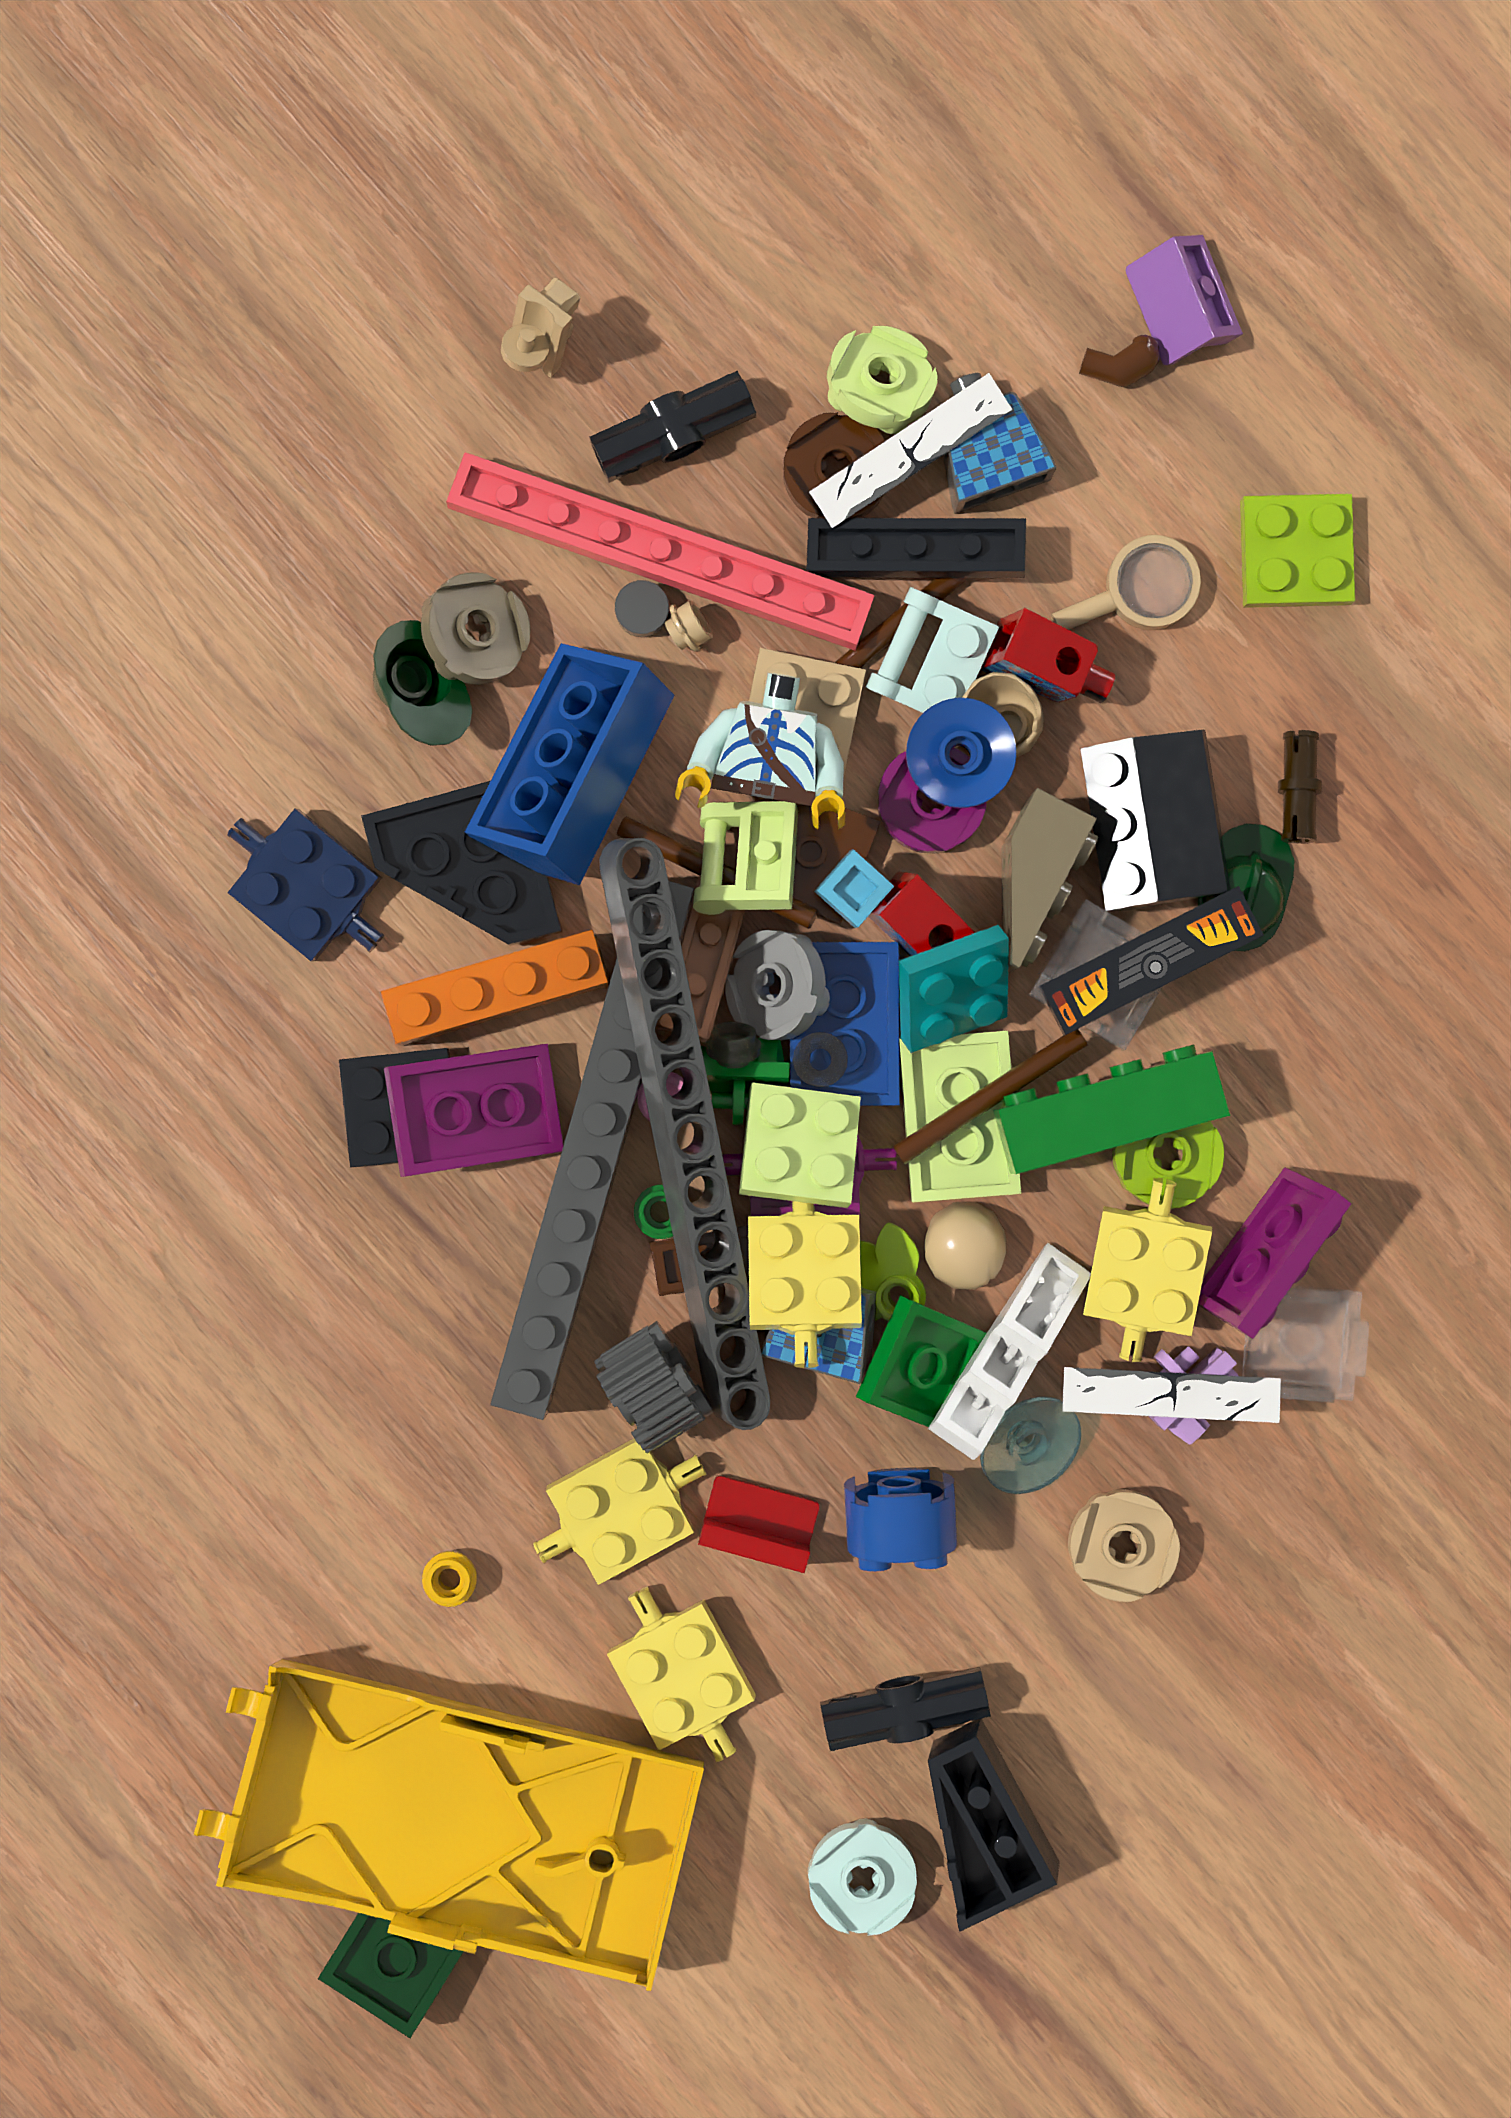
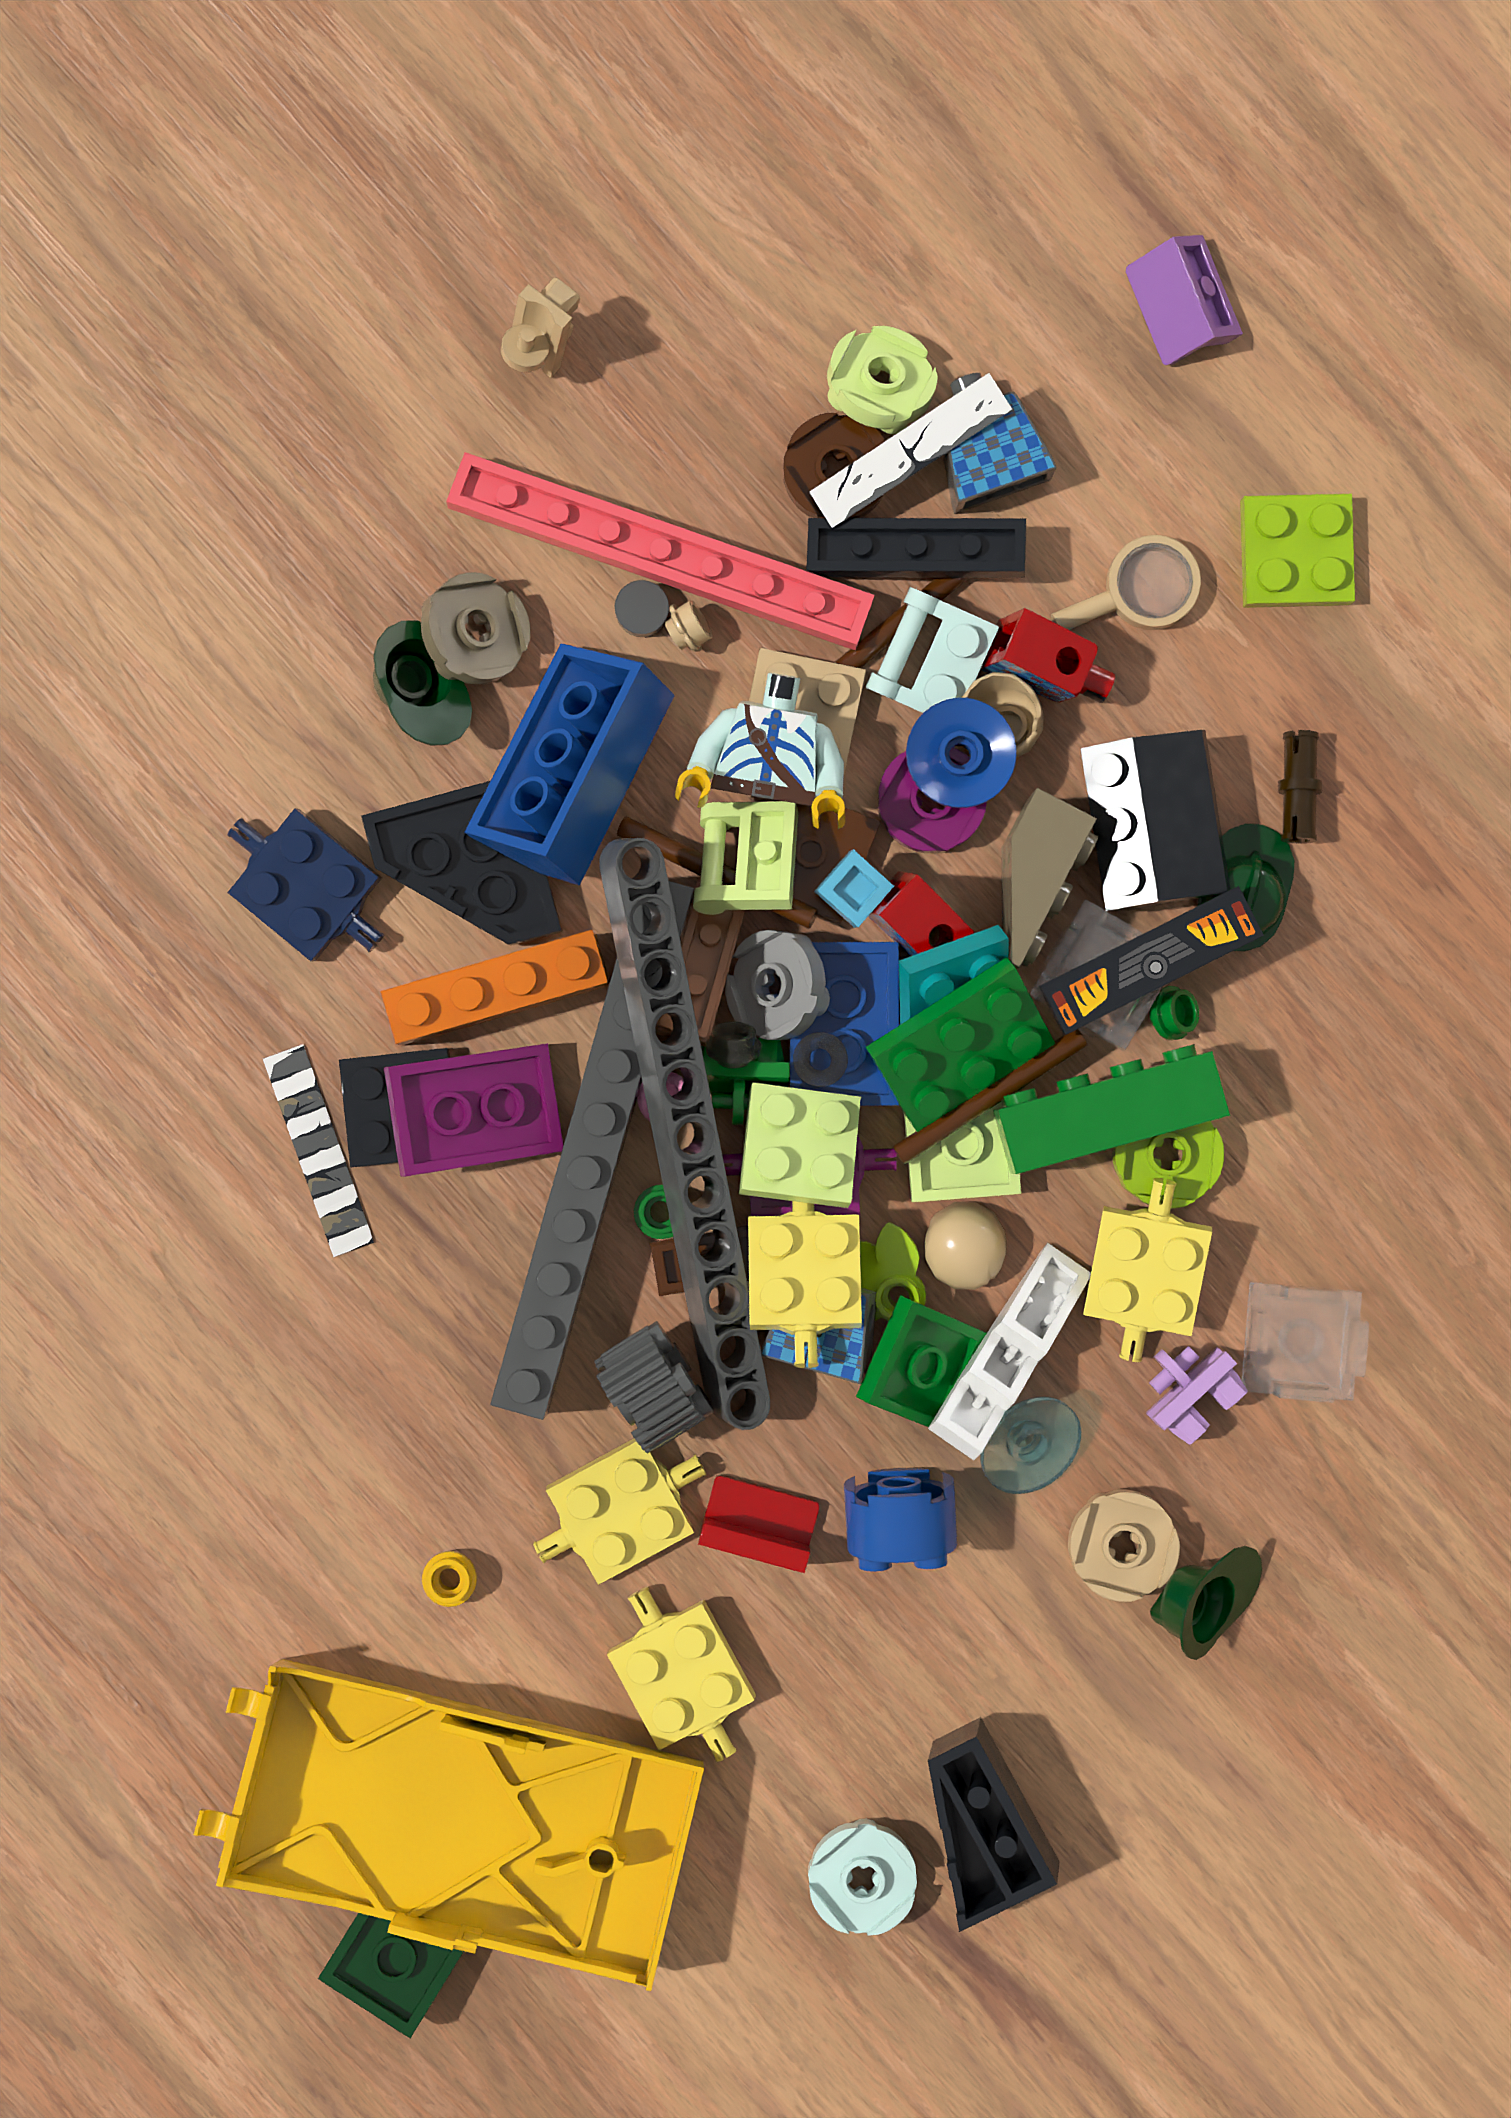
(318, 1150): none -> sticker
(673, 426): black piece -> none
(905, 1709): black piece -> none
(961, 1044): none -> green plate
(1124, 367): reddish brown arm -> none
(1171, 1394): white sticker -> none
(1174, 1013): none -> green plate
(1206, 1601): none -> dark green piece
(1271, 1251): magenta plate -> none

